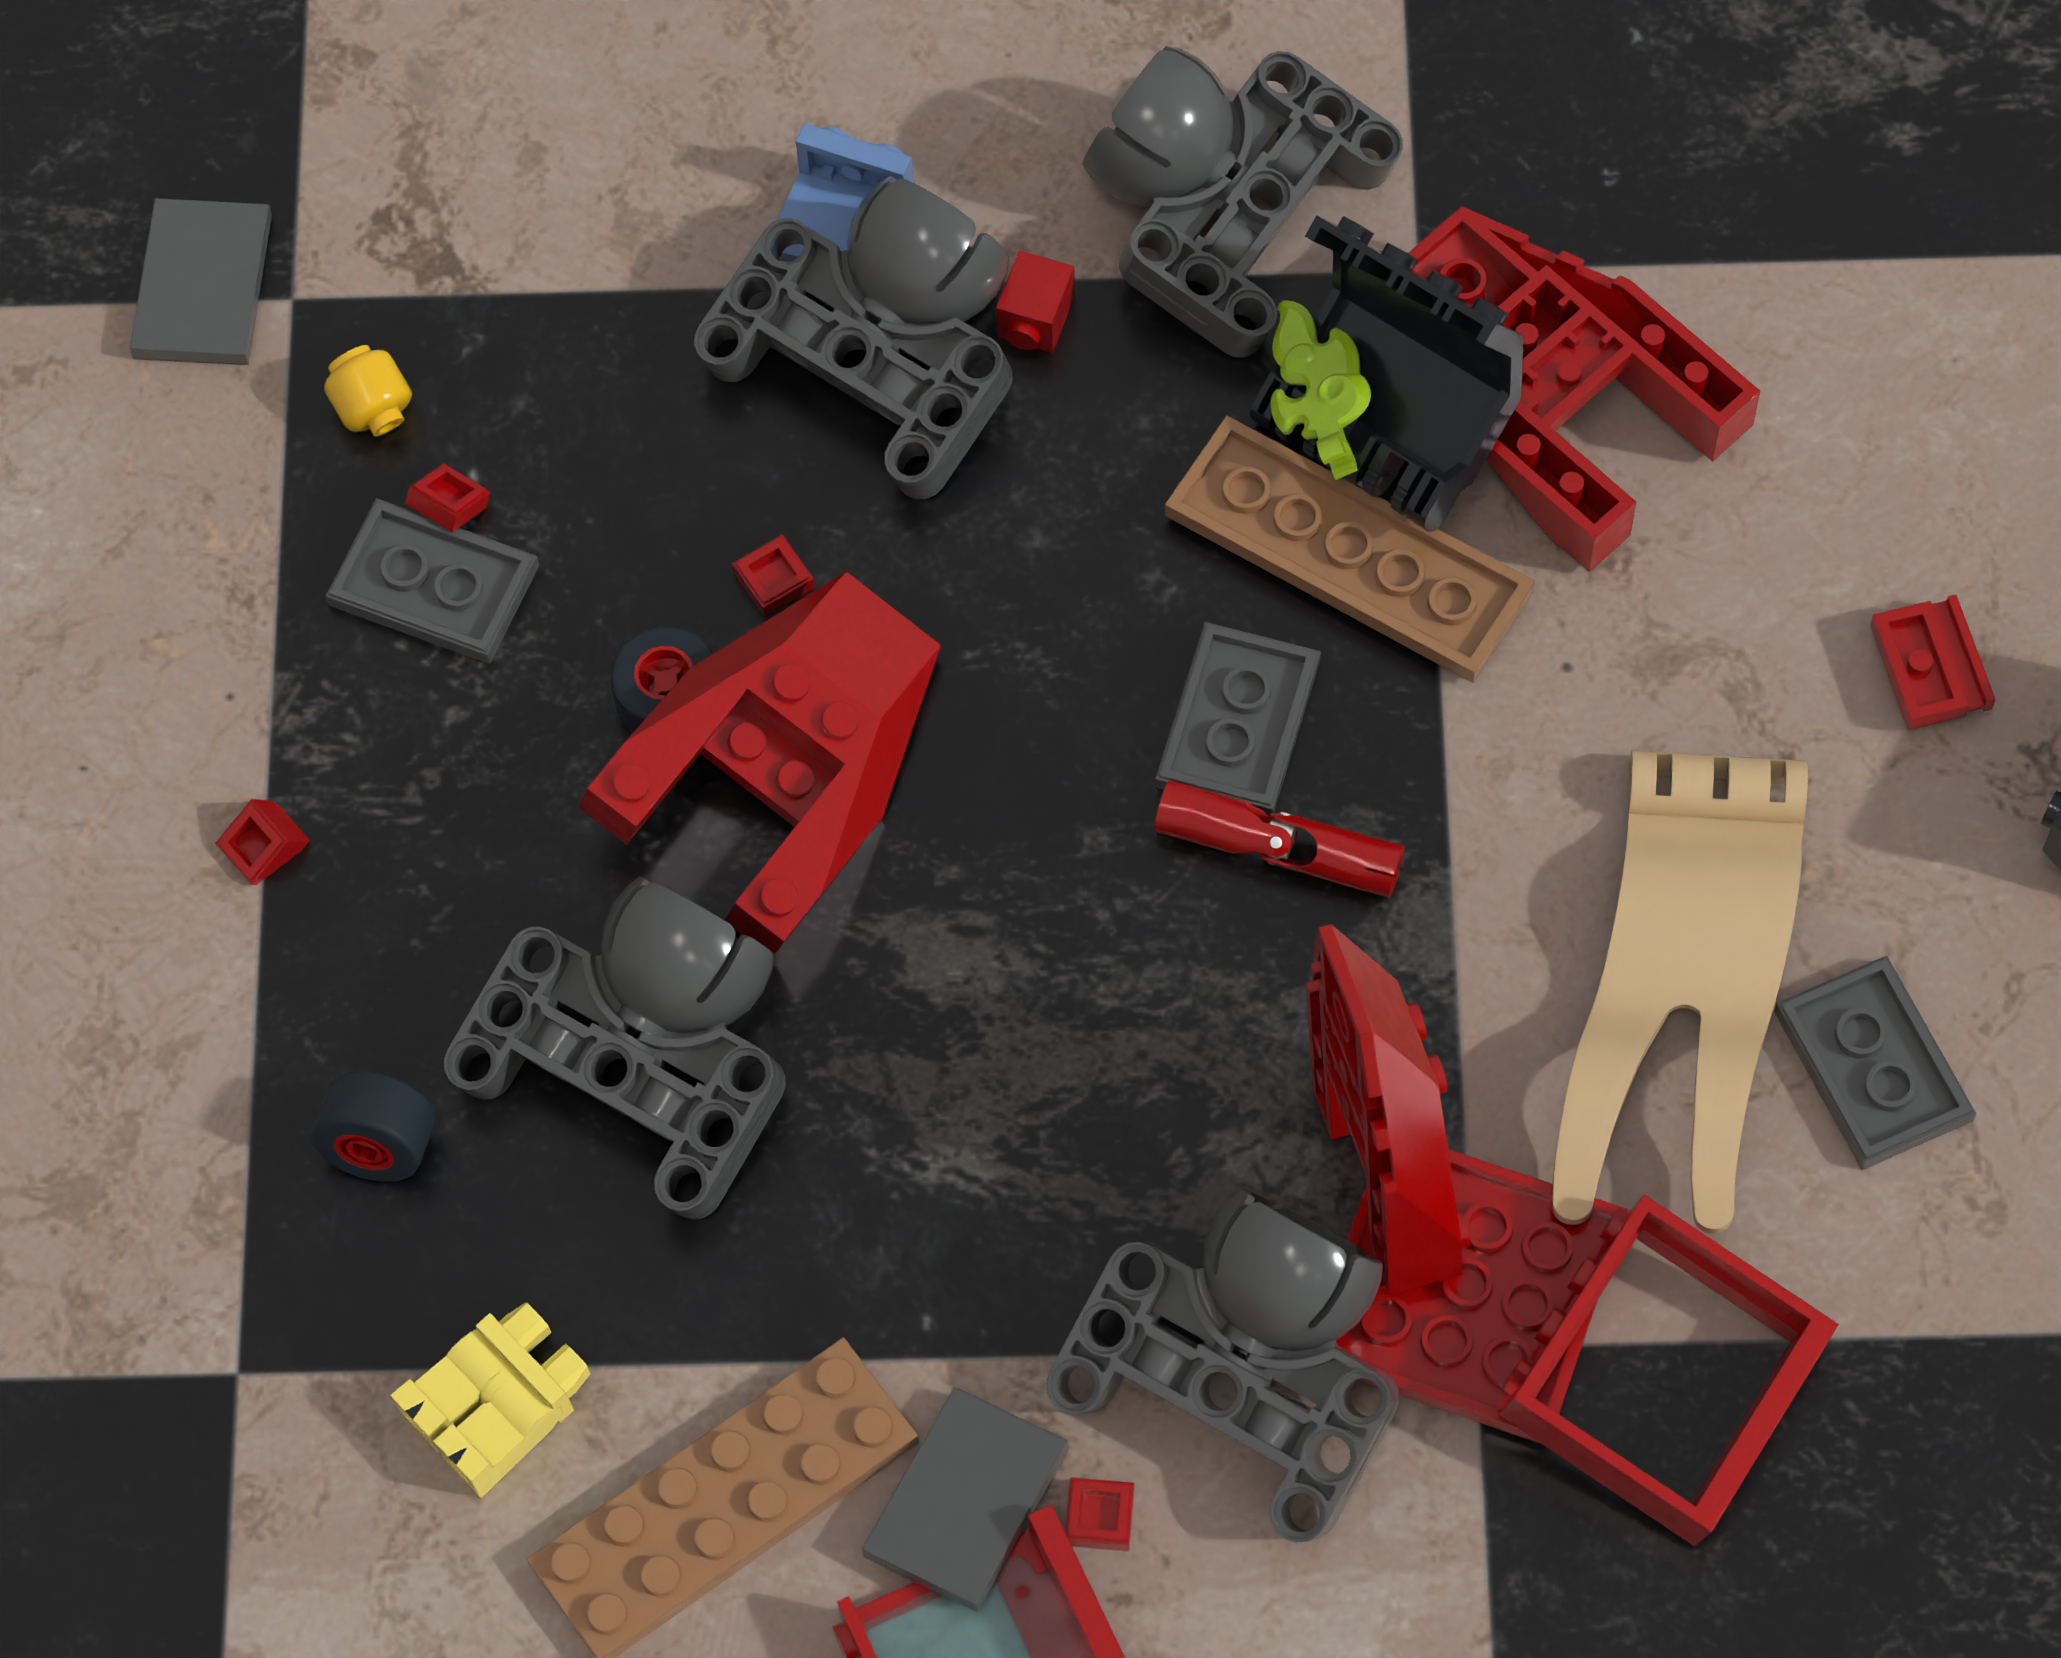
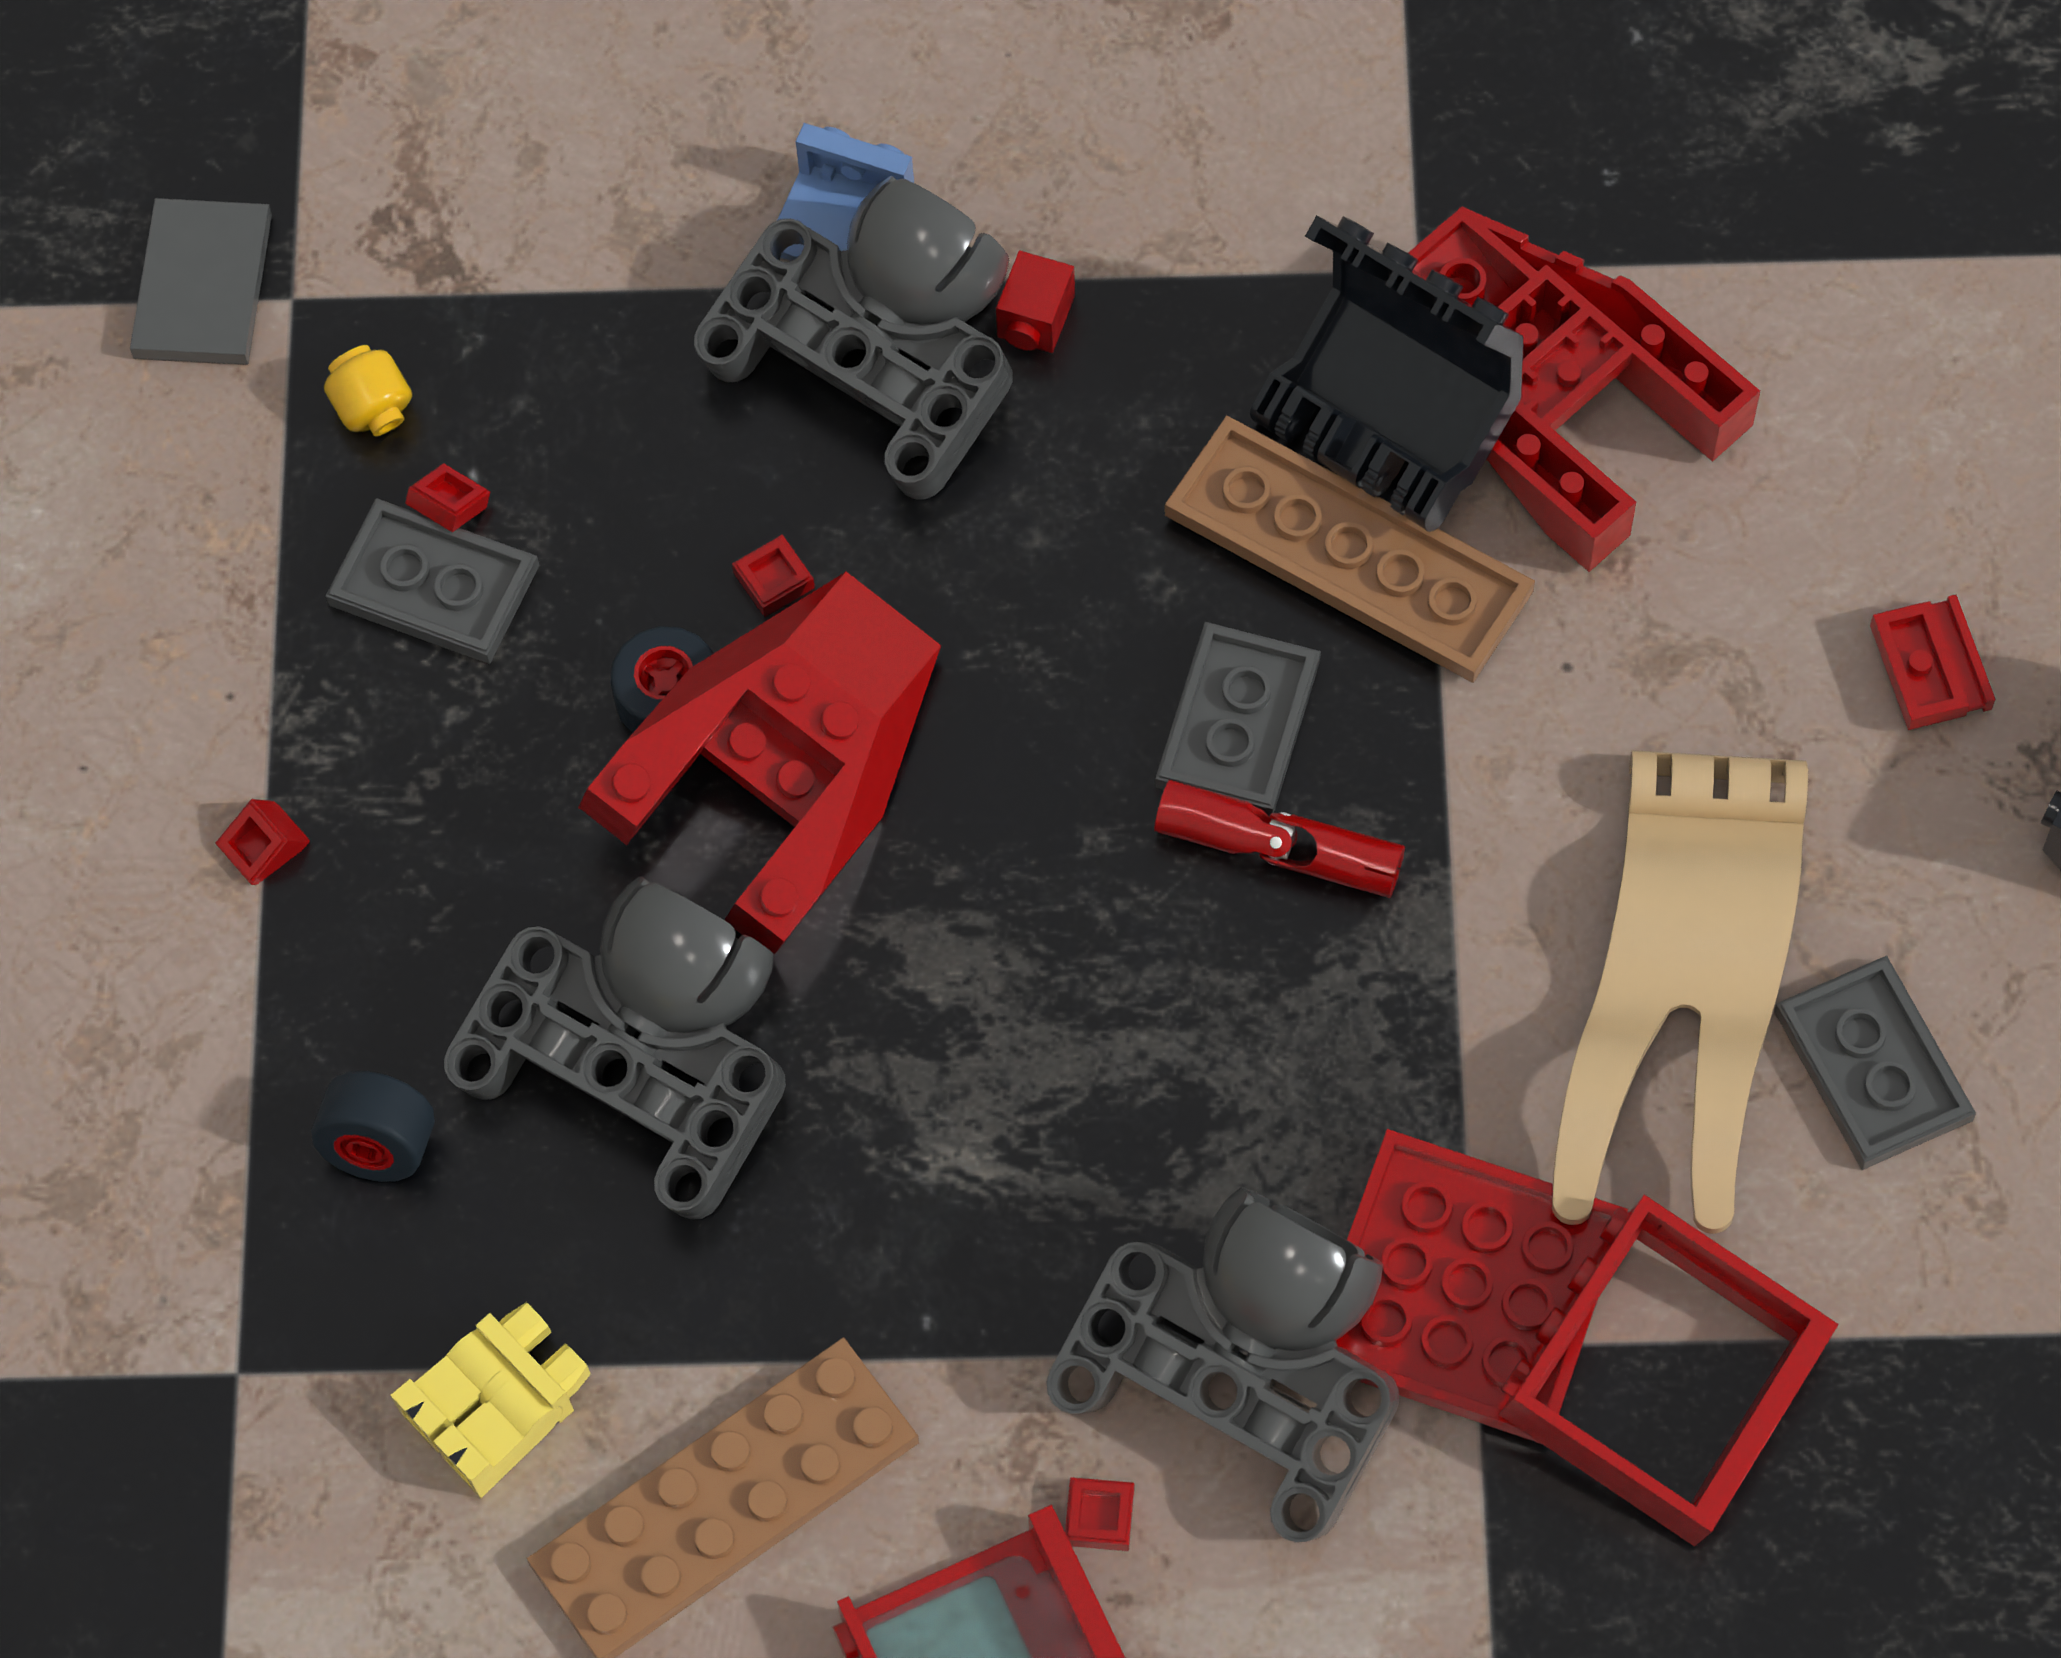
(965, 1499): dark grey tile -> none
(1197, 155): dark grey beam -> none
(1333, 383): lime piece -> none
(1386, 1095): red wedge -> none

